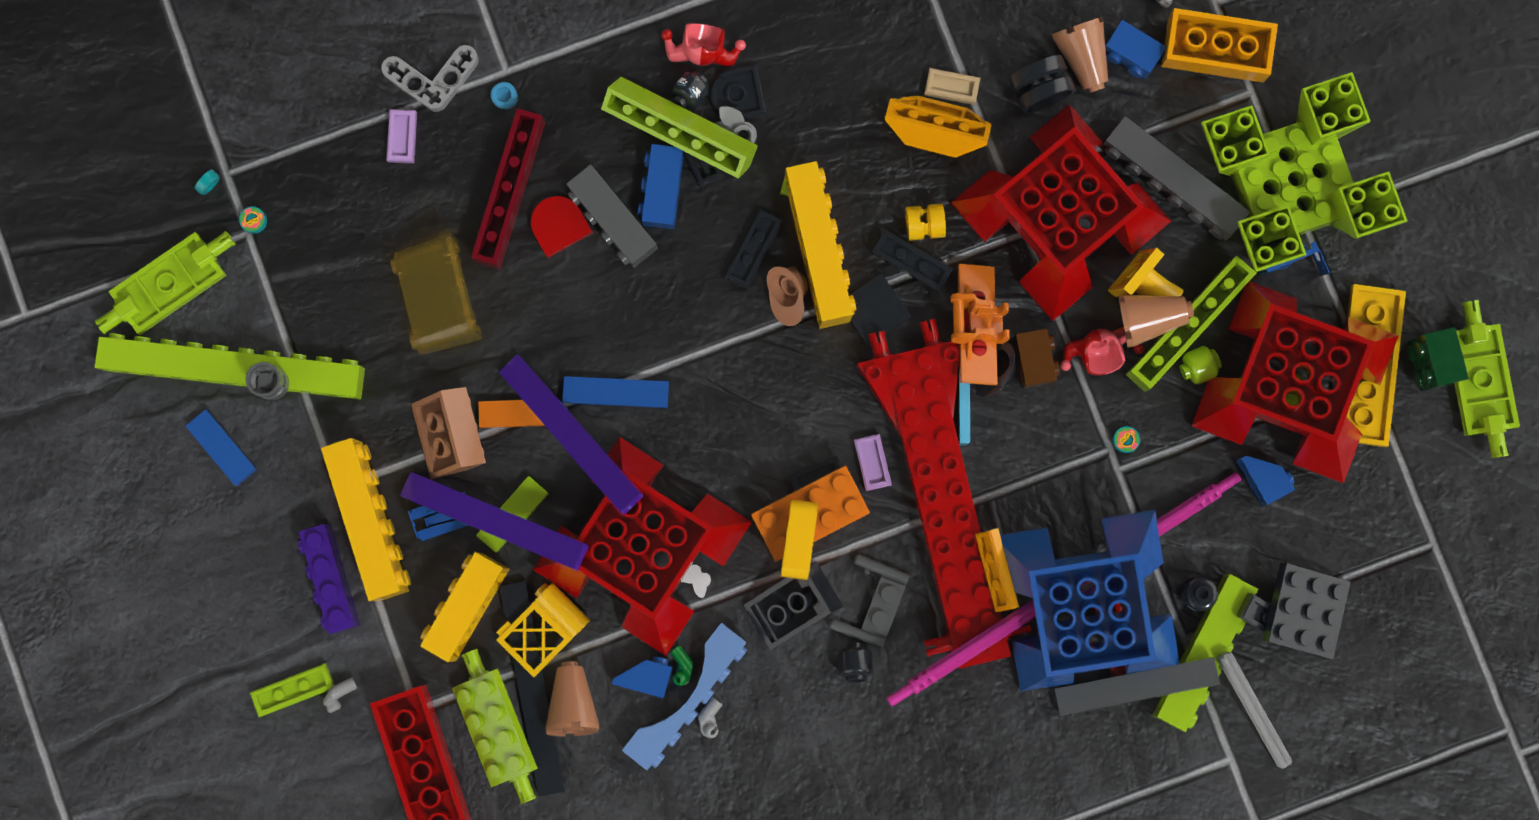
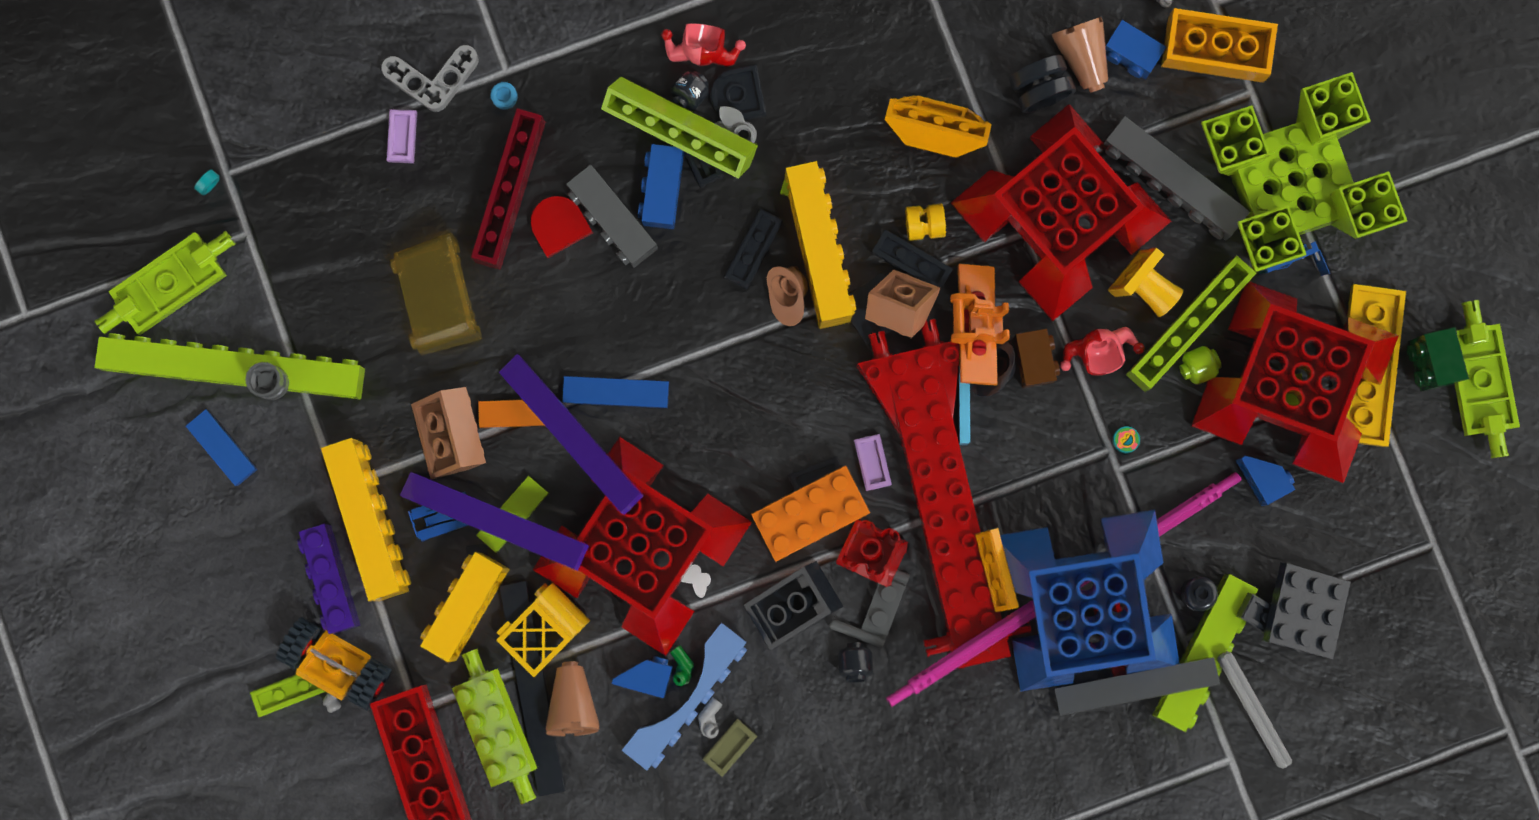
(253, 220): tile -> none
(333, 664): none -> plate
(729, 747): none -> olive tile
(799, 539): yellow beam -> none
(873, 552): none -> red slope
(901, 303): none -> nougat slope
(952, 86): tan tile -> none
(1152, 316): nougat cone -> none

